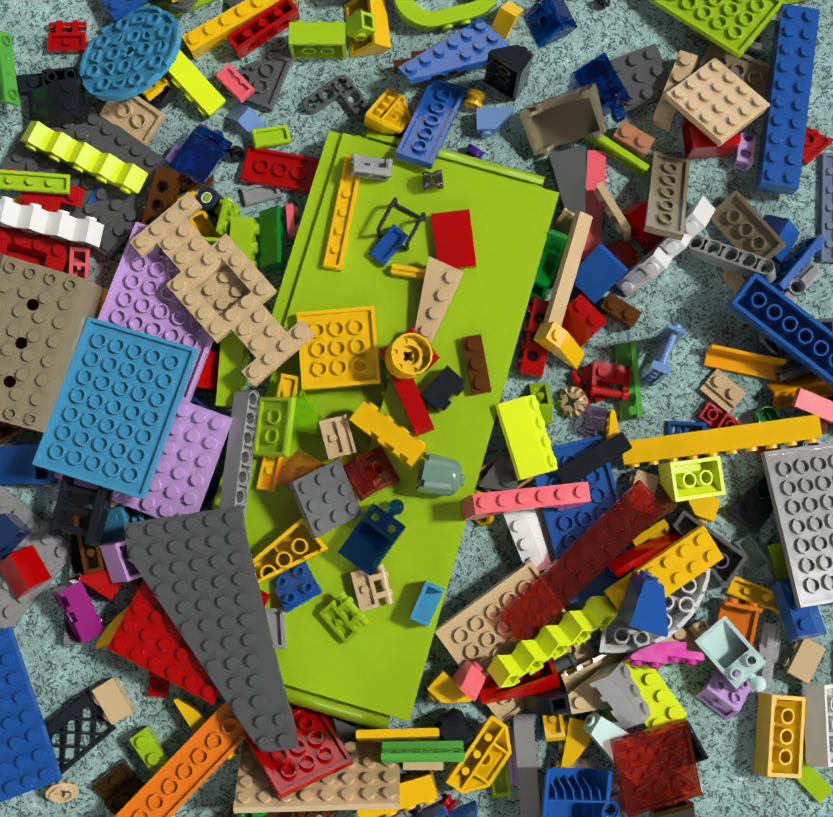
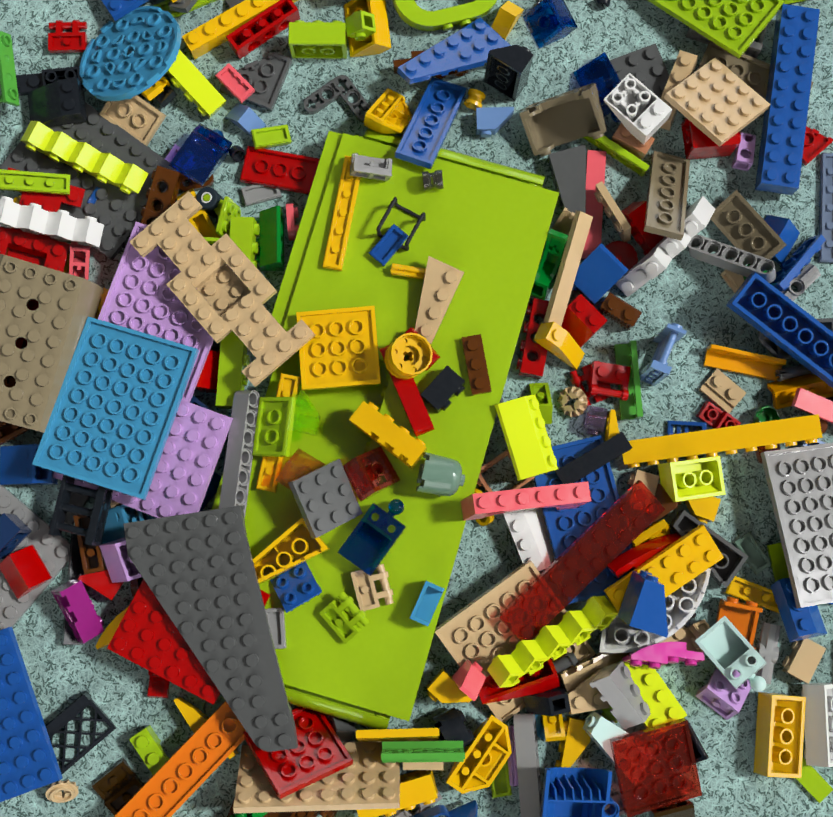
(113, 700): tan brick -> none
(337, 437): tan plate -> none
(448, 802): red bush -> none
(454, 238): red tile -> none
(474, 151): dark purple tile -> none
(501, 474): dark grey wing -> none
(637, 108): none -> white slope
(753, 507): black wing -> none

